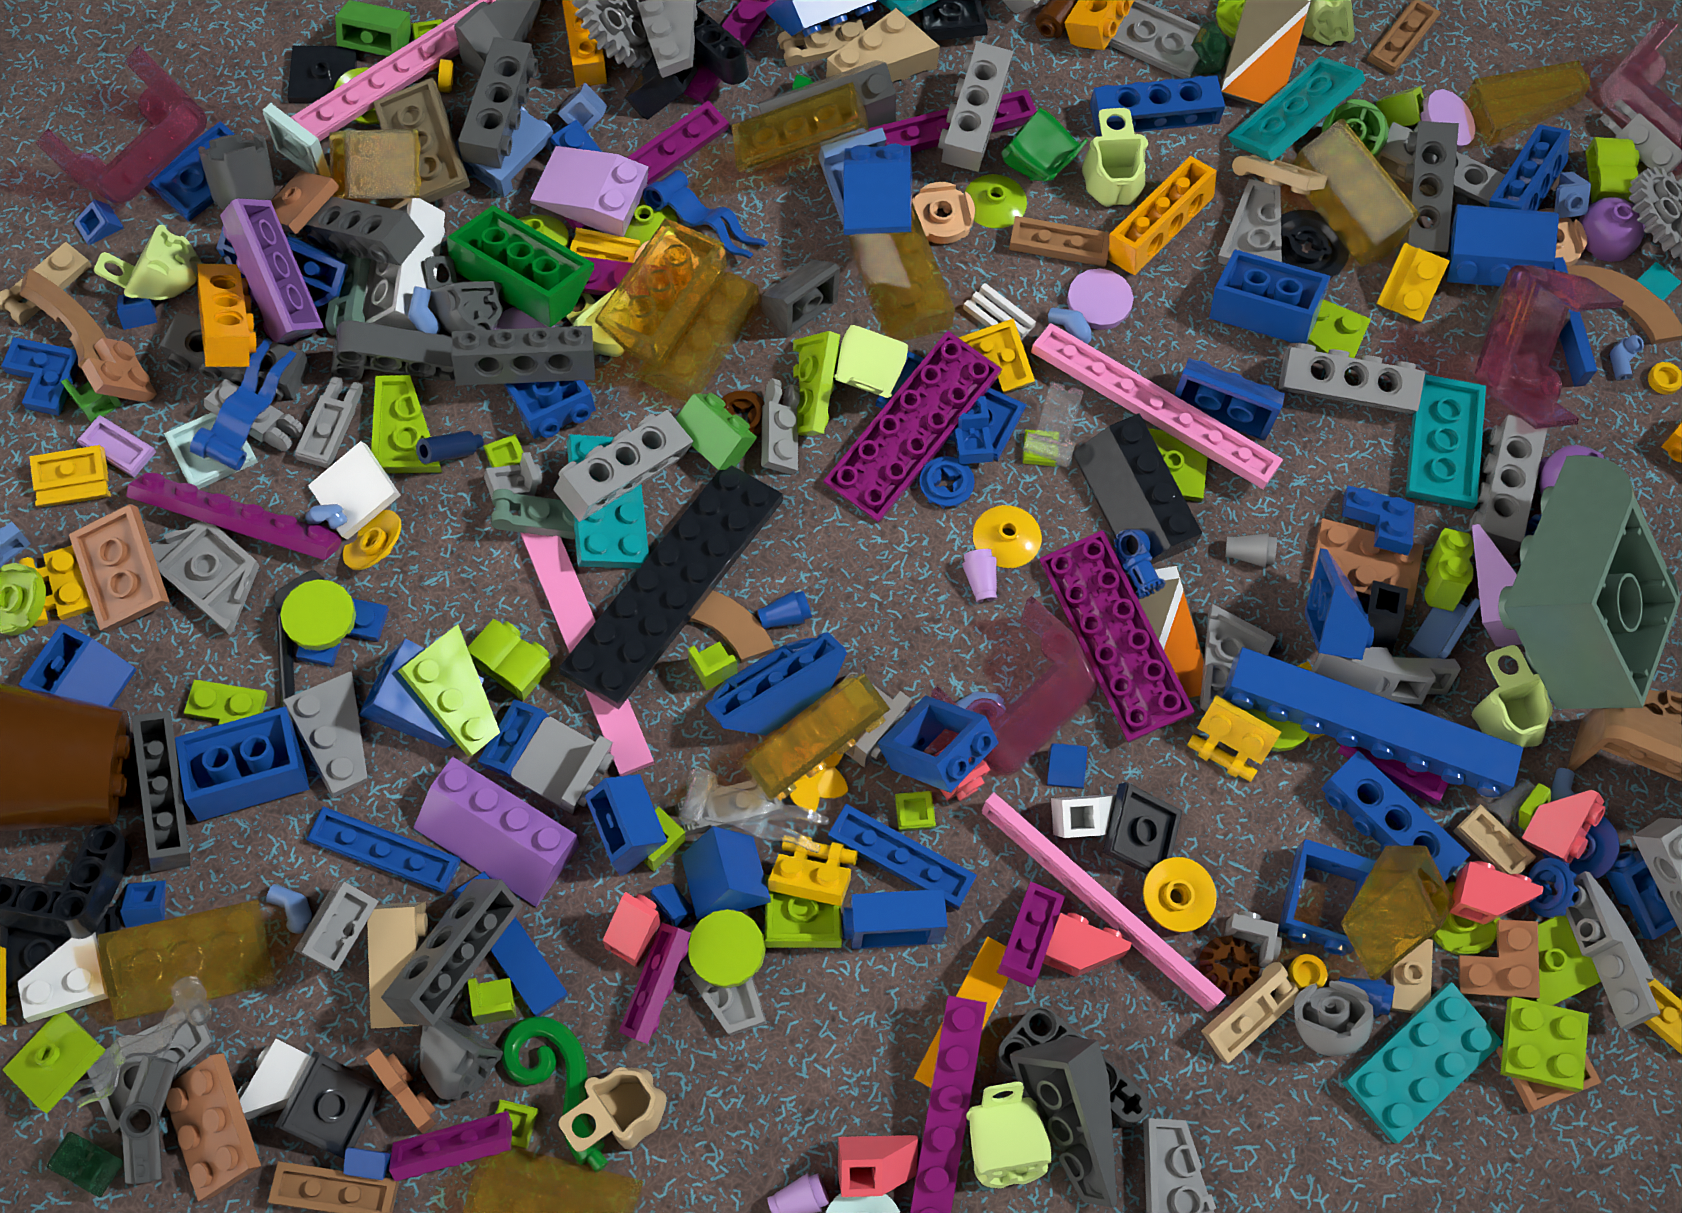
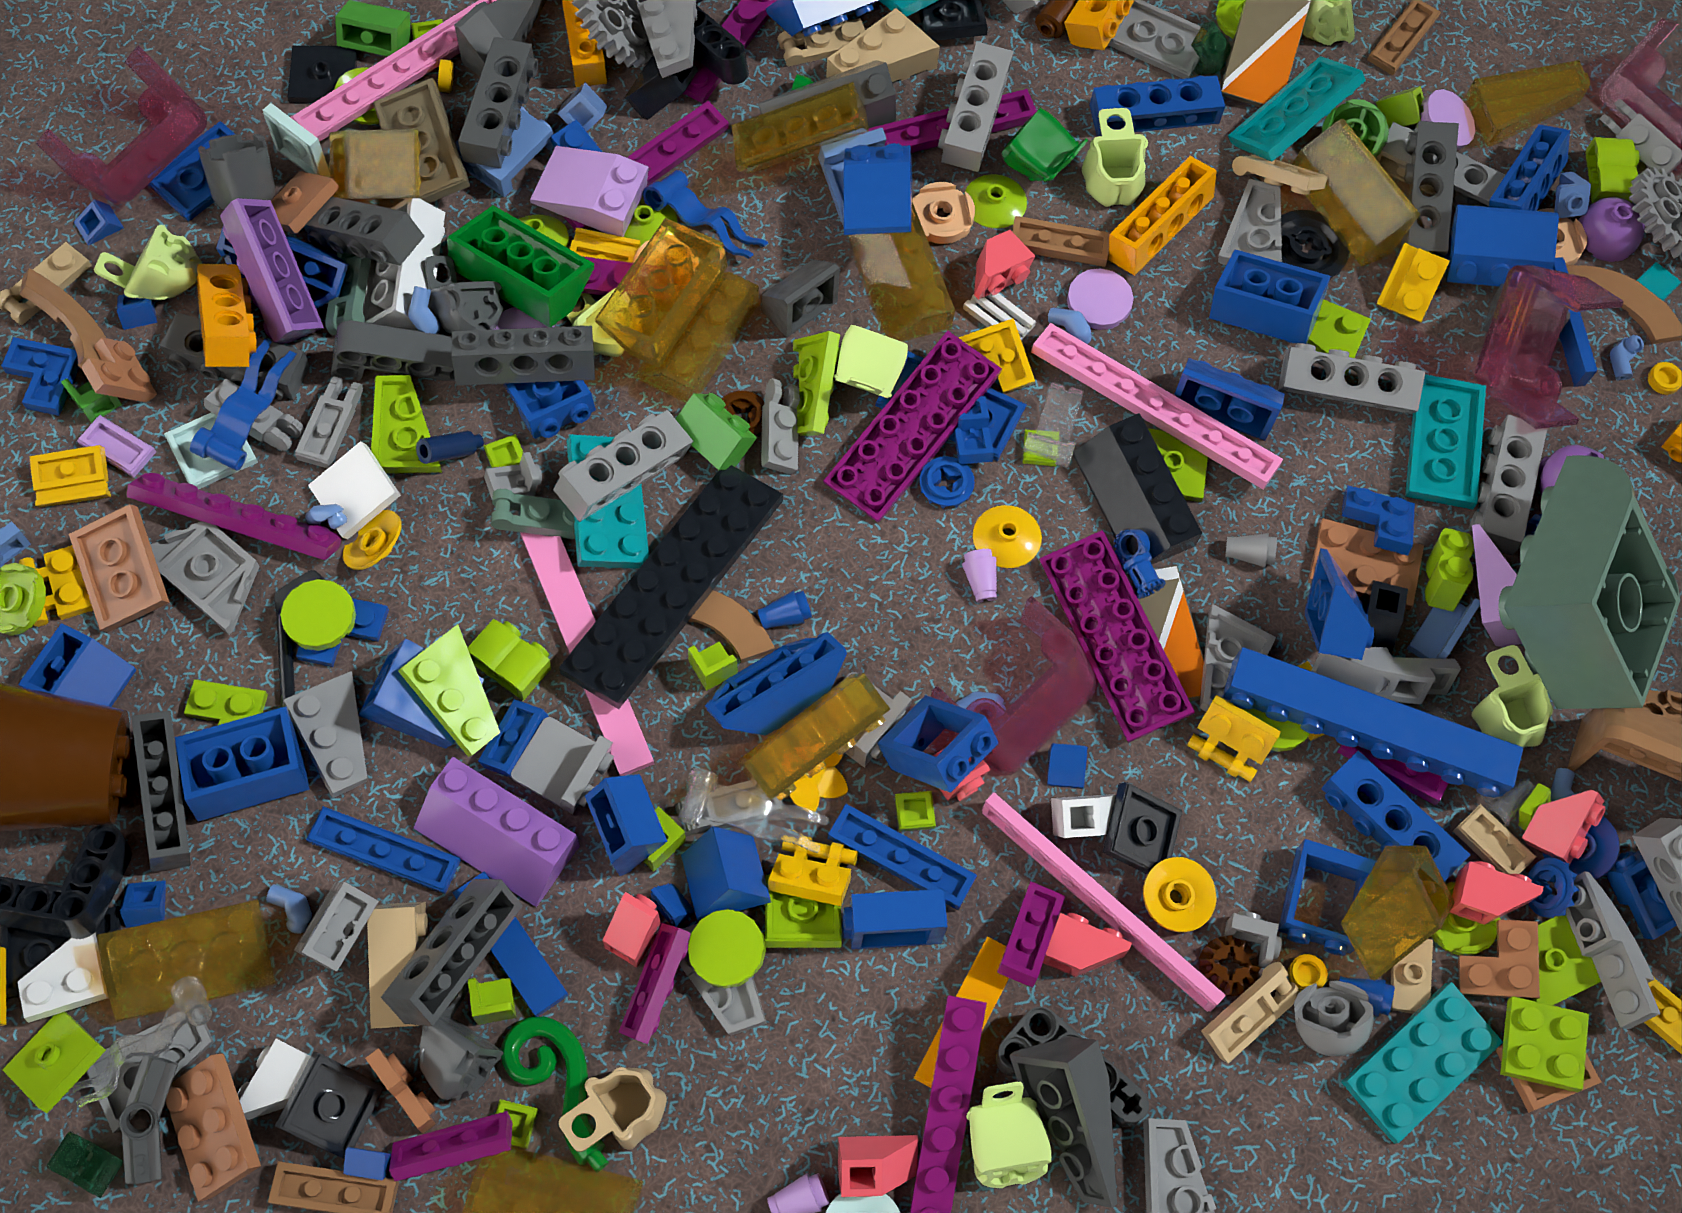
(1001, 264): none -> coral slope

